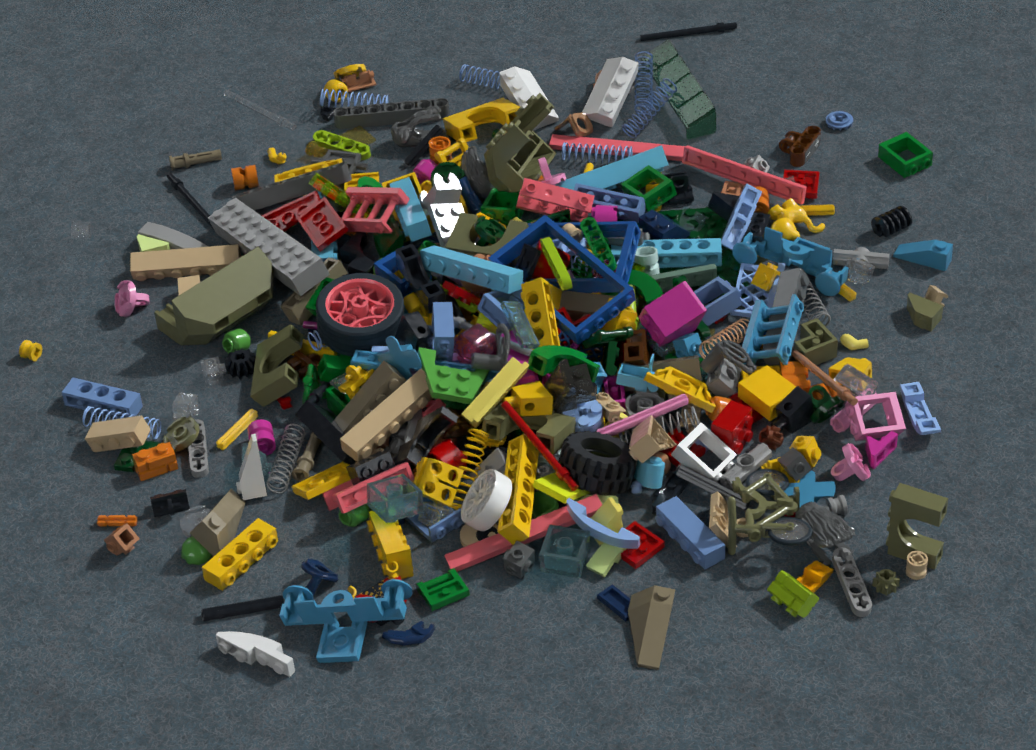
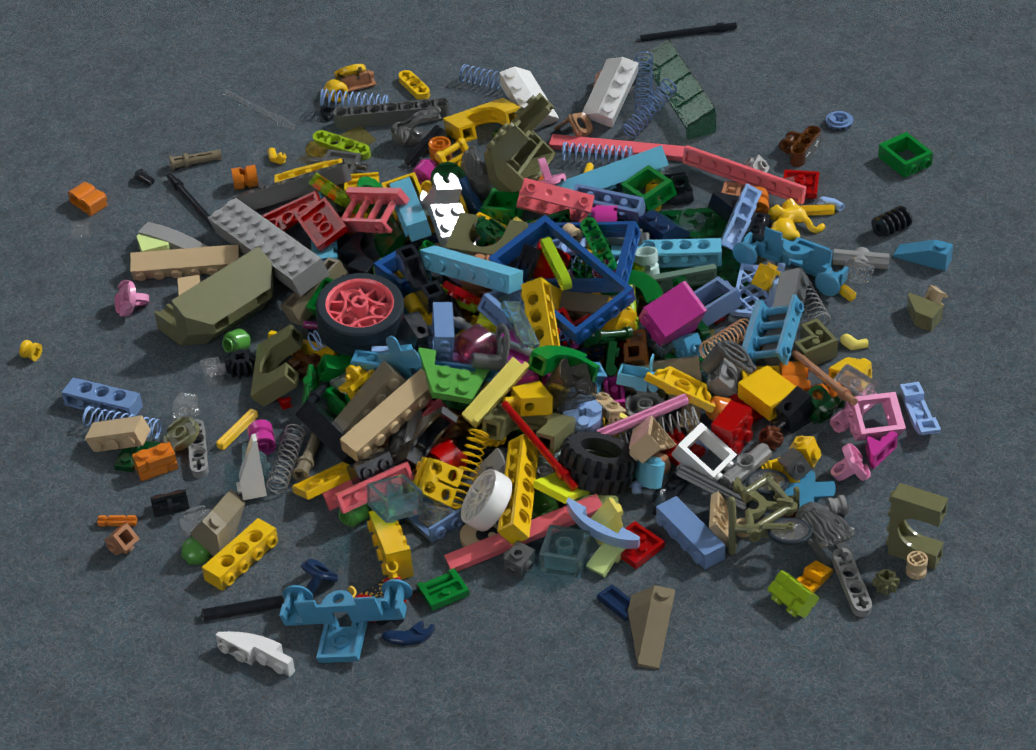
(87, 198): none -> orange brick
(142, 176): none -> black arm
(414, 80): none -> yellow beam
(826, 200): none -> light blue arm

